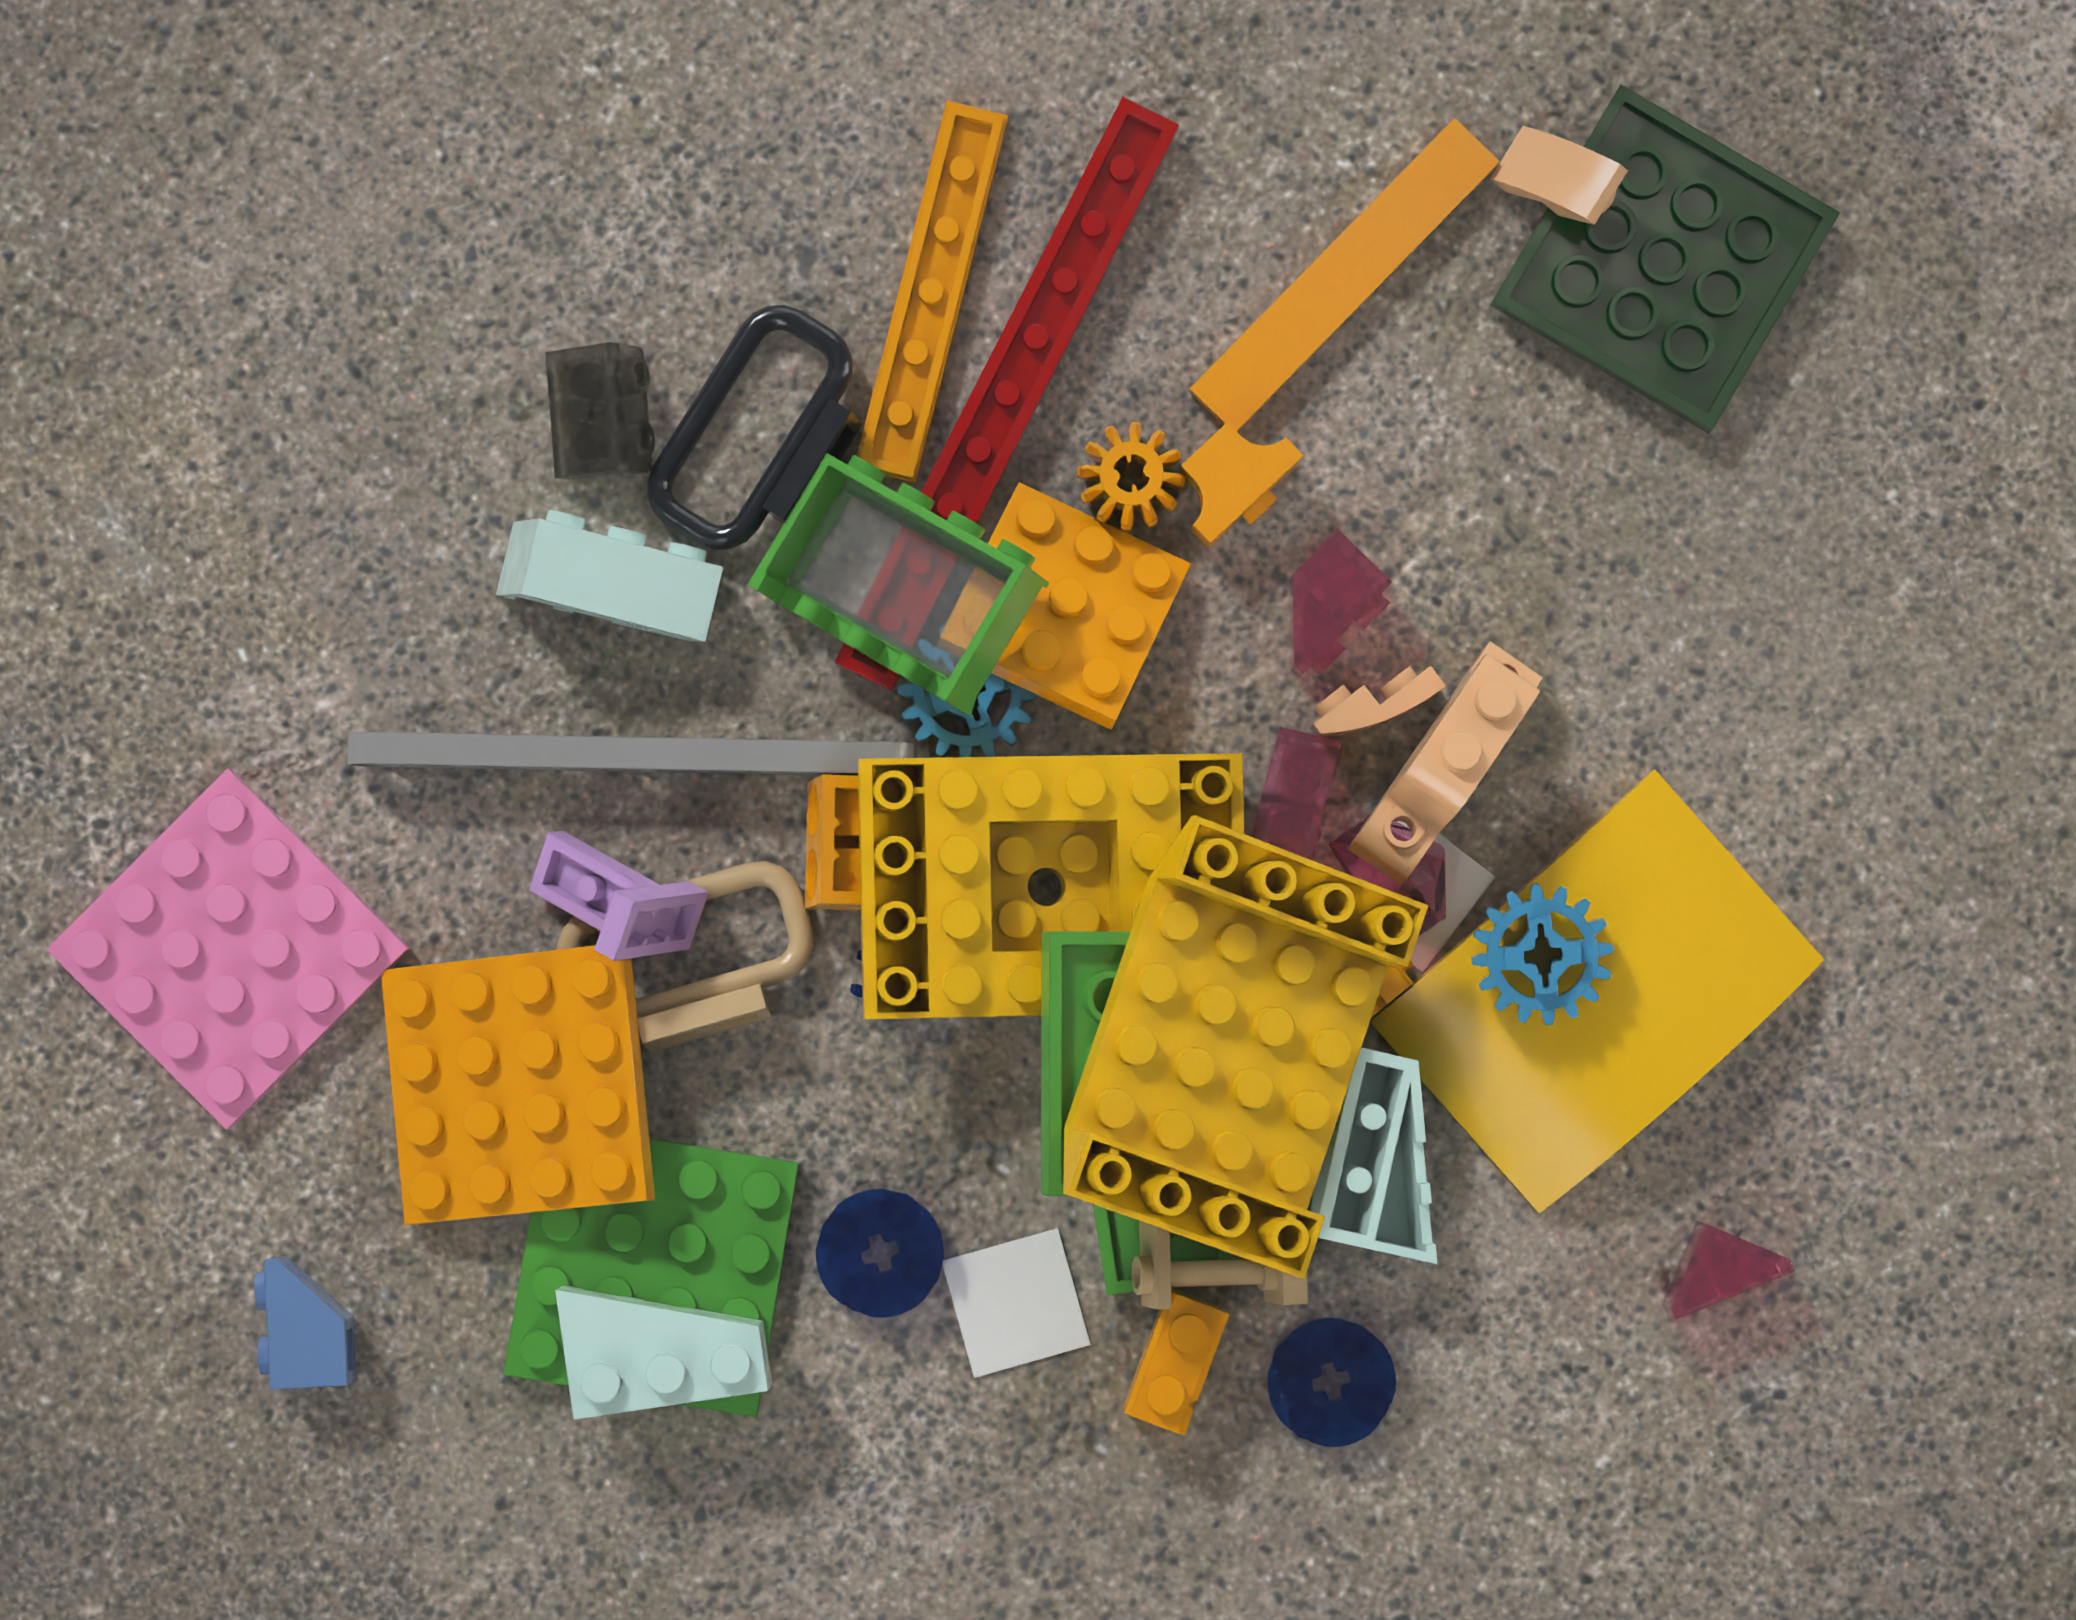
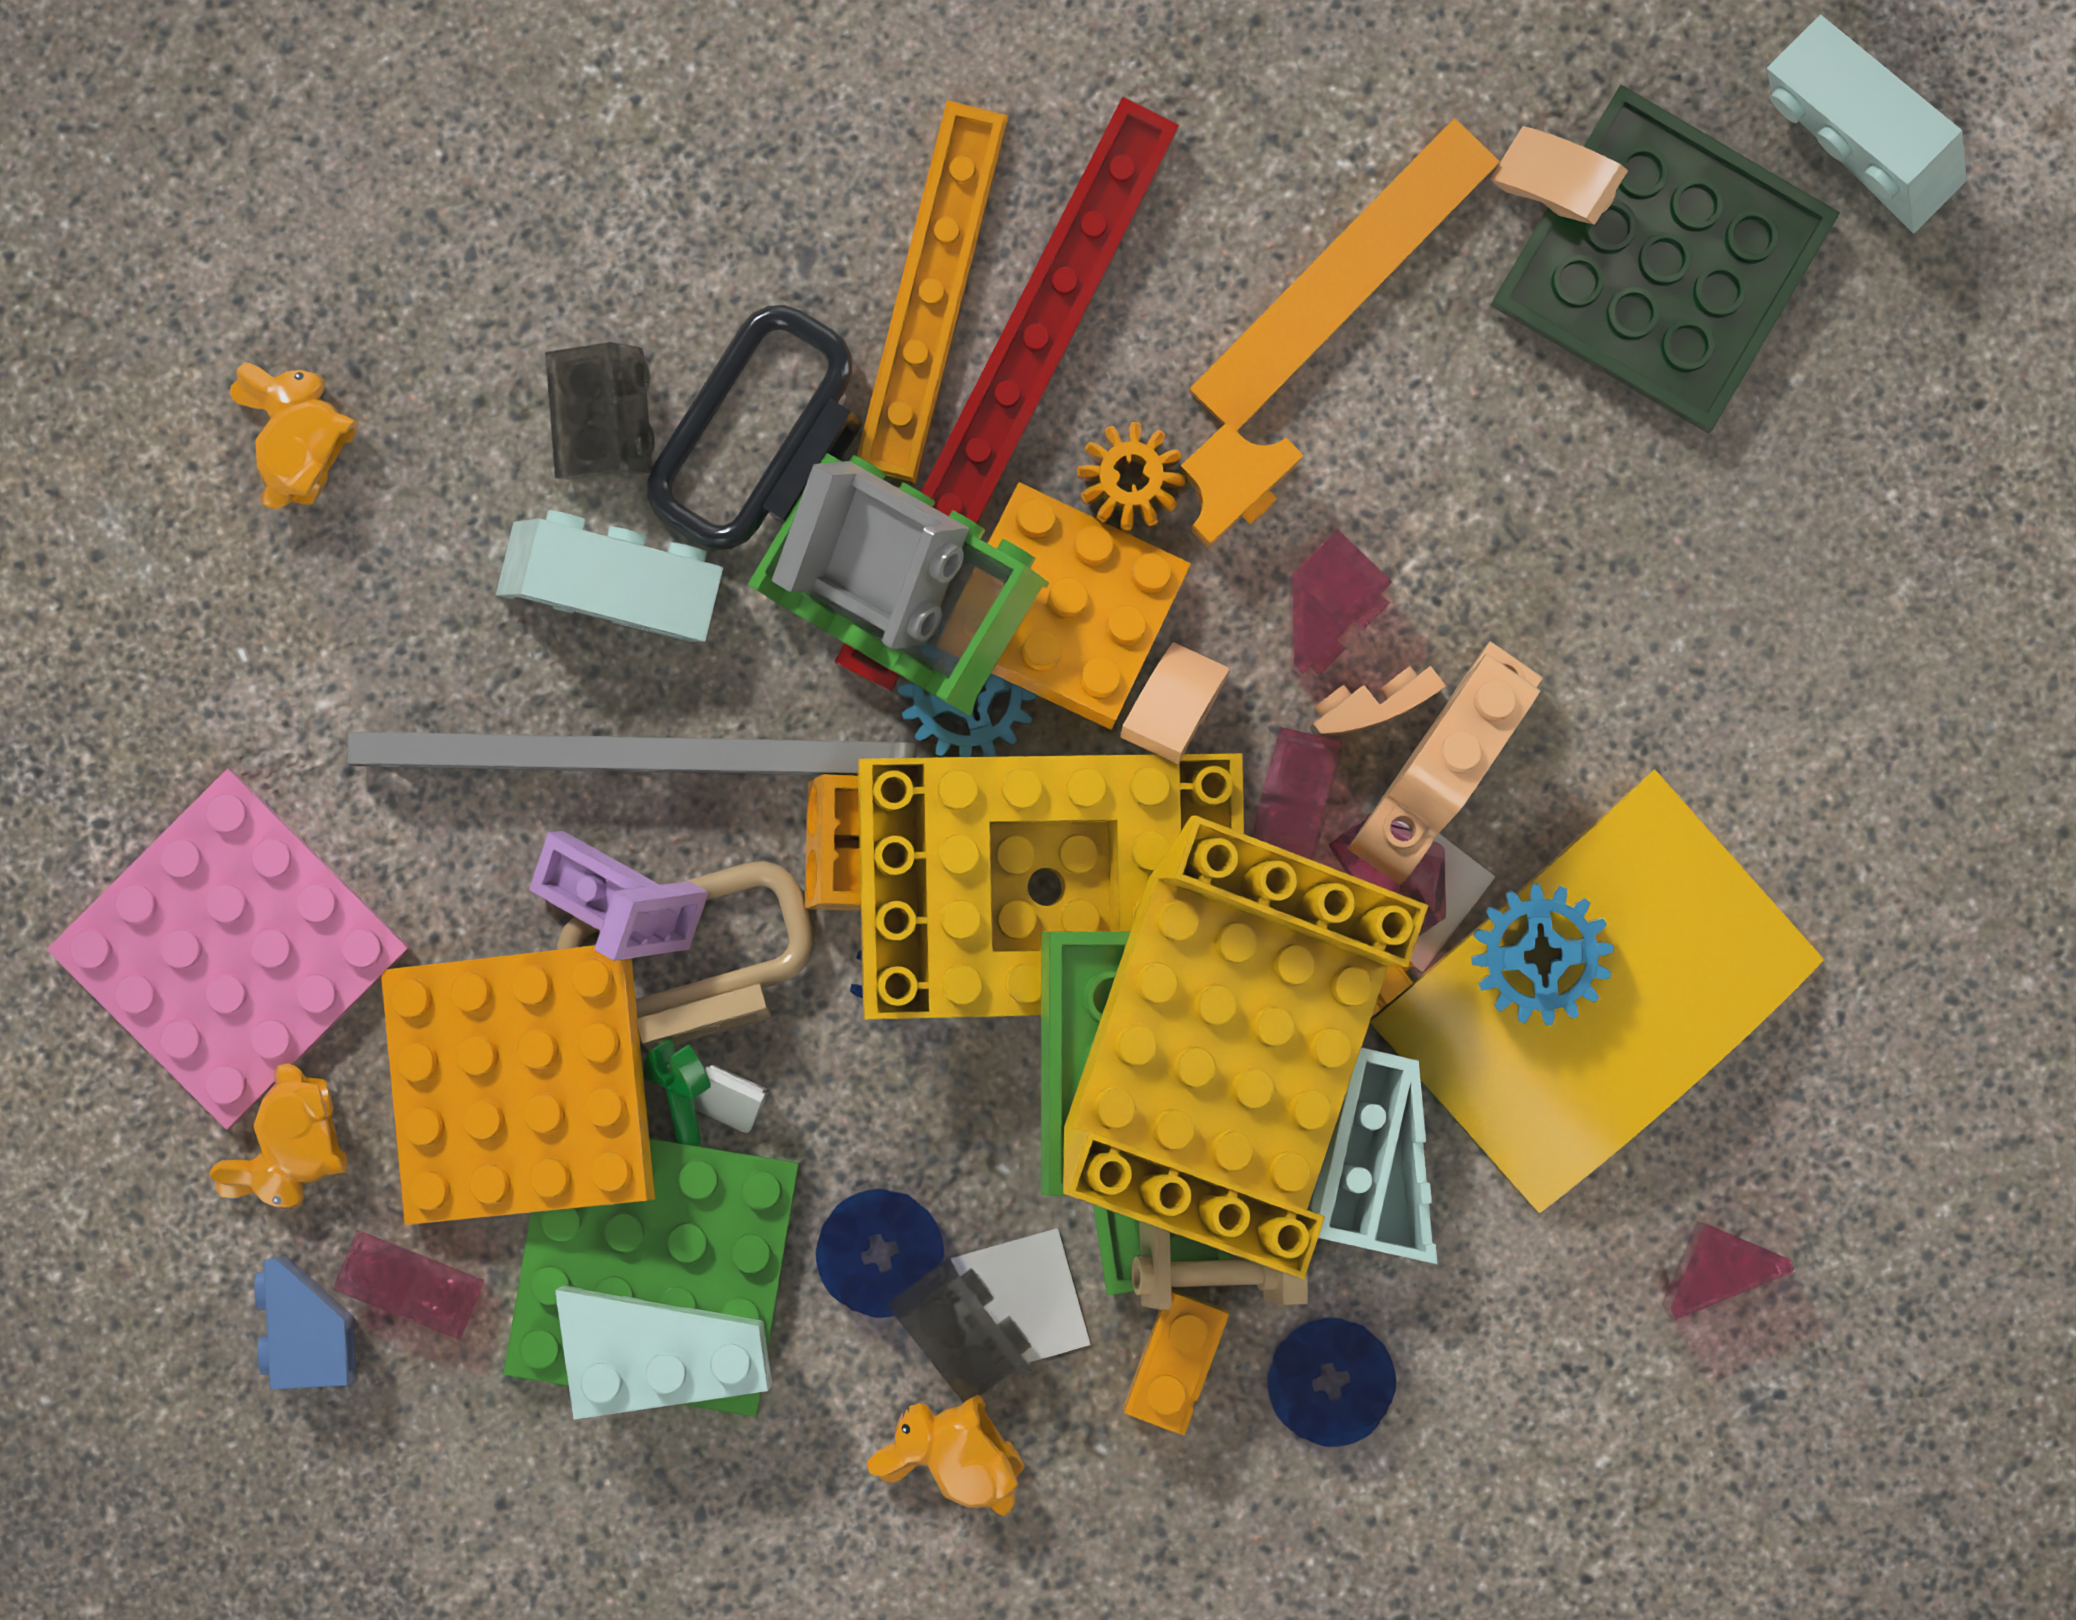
(294, 1142): none -> light orange animal
(300, 436): none -> light orange animal
(408, 1284): none -> clear pink slope
(684, 1081): none -> green bar
(731, 1099): none -> white slope
(872, 551): none -> light grey panel
(959, 1331): none -> clear smoke bracket
(961, 1451): none -> light orange animal
(1174, 702): none -> light nougat slope
(1869, 122): none -> light aqua wedge

